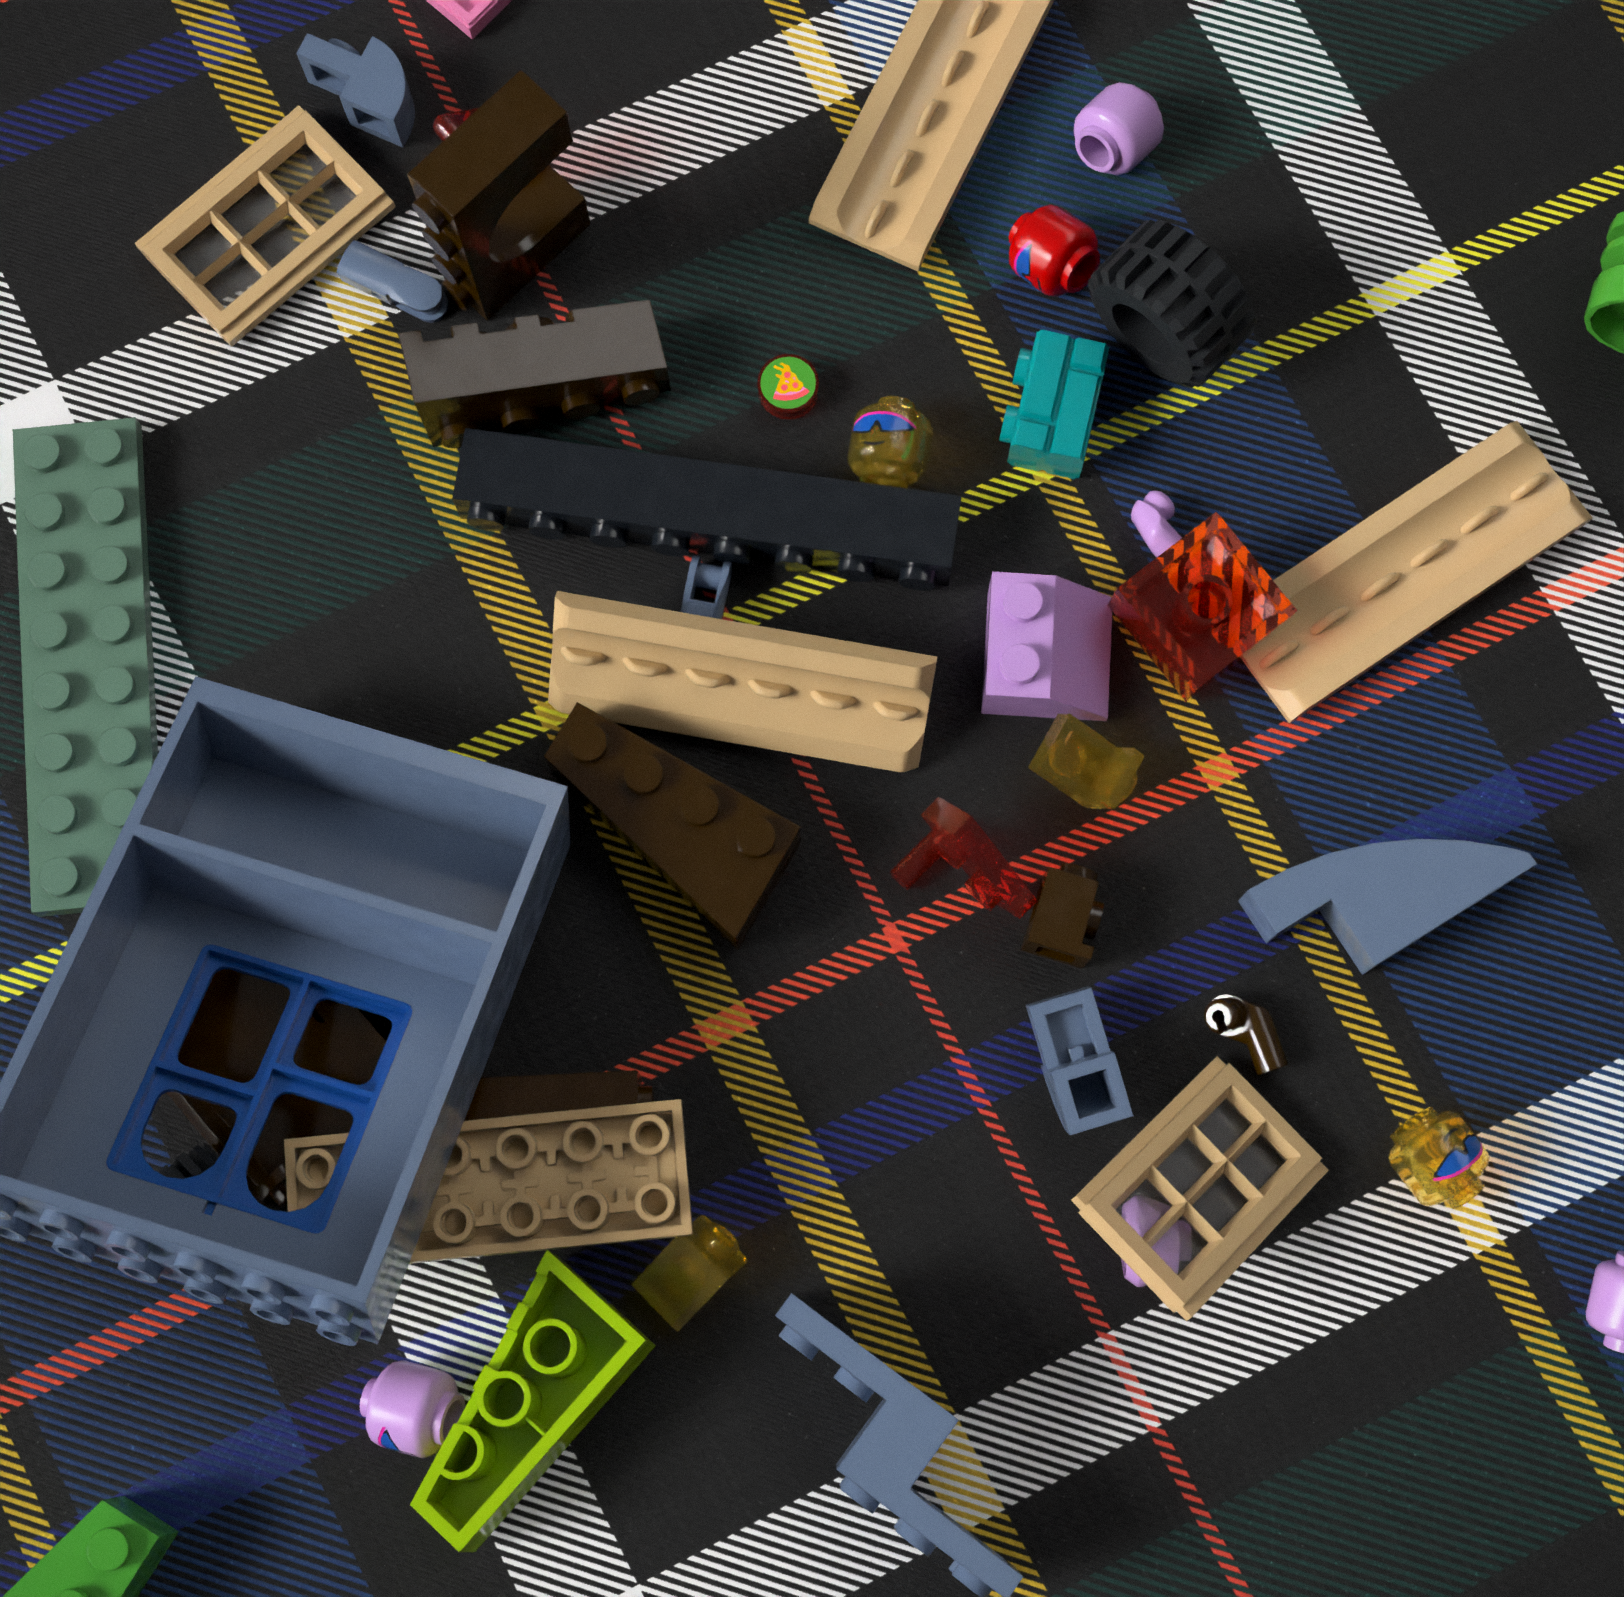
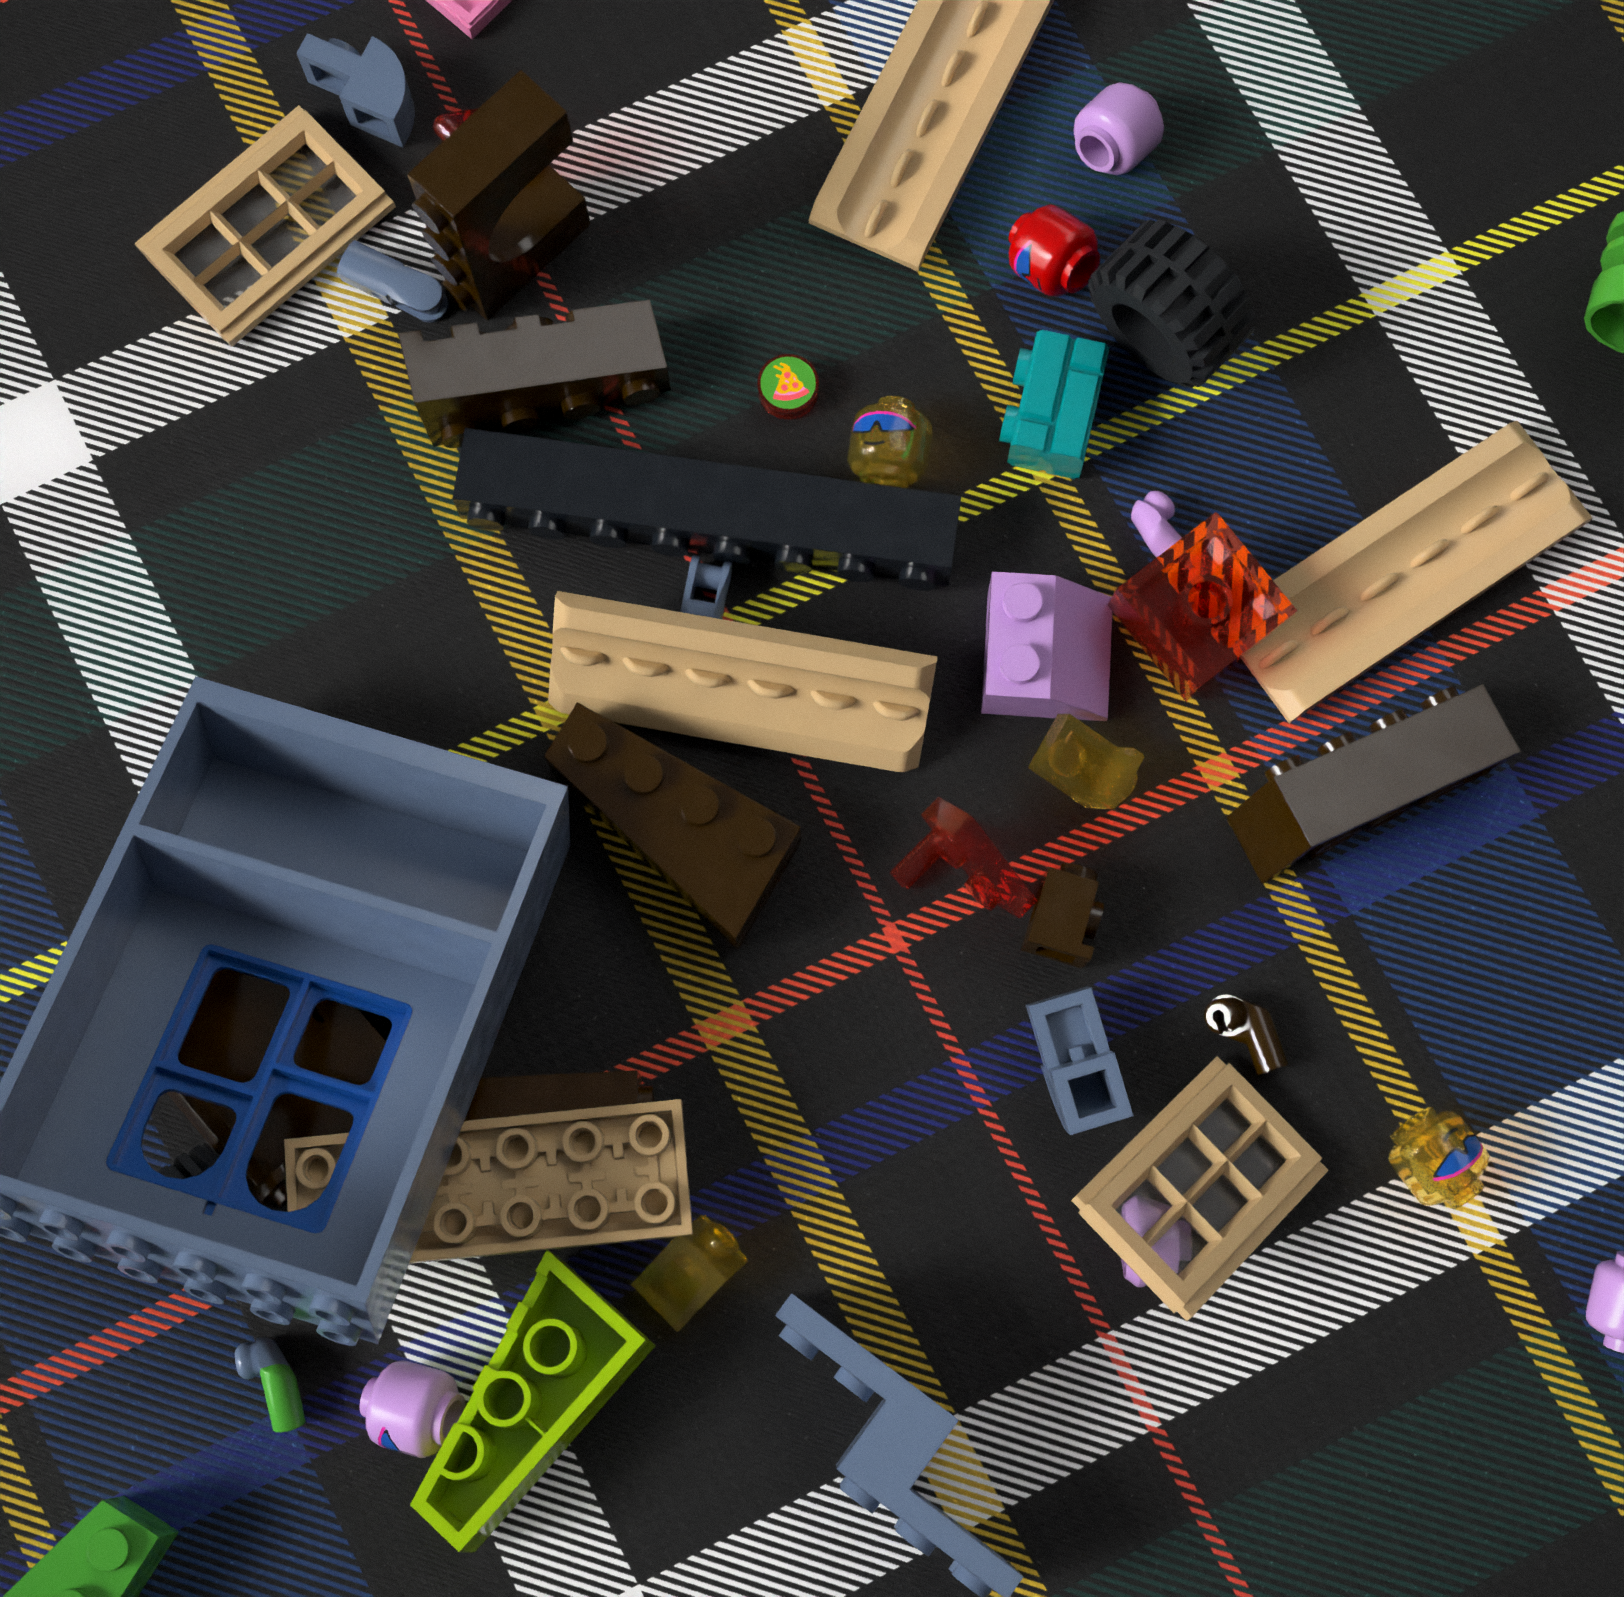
(82, 648): sand green plate -> none
(278, 1381): none -> bright green arm
(1370, 779): none -> dark brown wedge
(1383, 892): sand blue slope -> none

